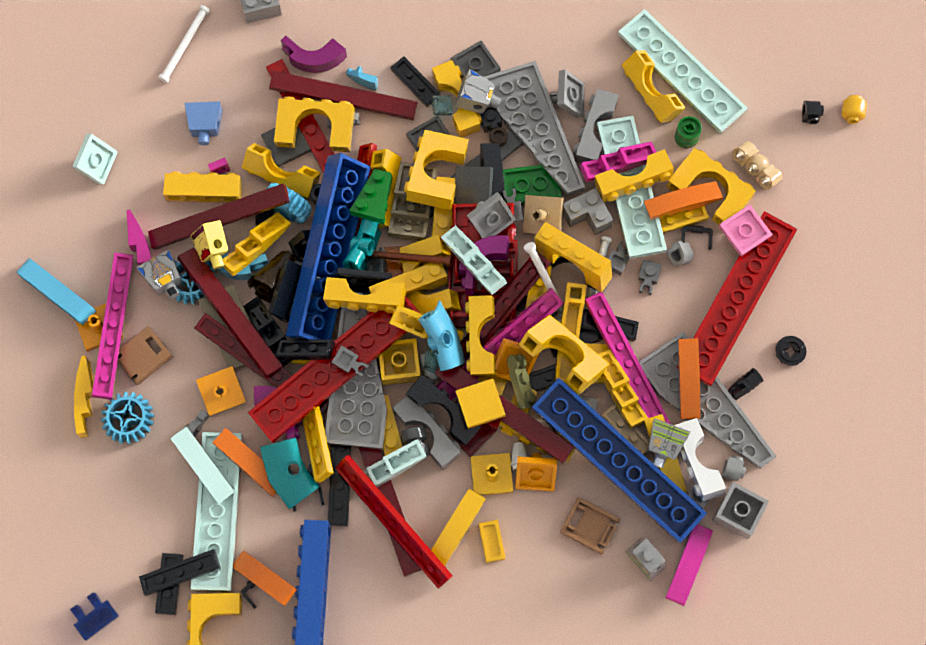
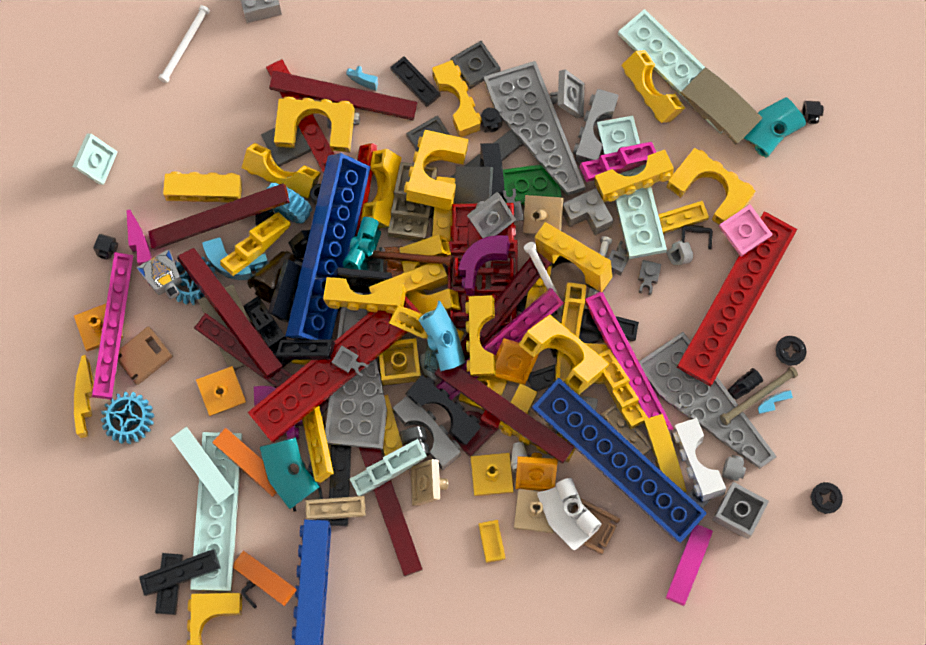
(56, 291): medium azure beam -> none
(97, 619): clear blue plate -> none
(105, 246): none -> black plate
(195, 426): flat silver plate -> none
(204, 120): medium blue torso -> none
(210, 243): light yellow torso -> none
(219, 166): dark pink tile -> none
(314, 61): magenta arch -> none
(335, 508): none -> tan tile
(373, 198): green wing -> none
(393, 521): red plate -> none
(426, 482): none -> tan tile
(442, 105): clear light blue plate -> none
(458, 526): yellow slope -> none
(473, 260): light aqua slope -> none
(476, 93): light grey torso -> none
(480, 403): yellow tile -> none
(498, 135): dark brown tile -> none
(520, 381): olive hinge -> none
(530, 513): none -> tan tile
(571, 527): none -> white panel
(646, 558): light grey torso -> none
(666, 441): light grey torso -> none
(683, 199): orange slope -> none
(688, 132): green wheel -> none
(689, 378): orange slope -> none
(721, 105): none -> dark tan slope
(757, 165): tan piece -> none
(768, 404): none -> medium azure slope
(781, 116): none -> teal panel
(791, 373): none -> dark tan bar
(835, 497): none -> black gear
(854, 109): yellow head -> none

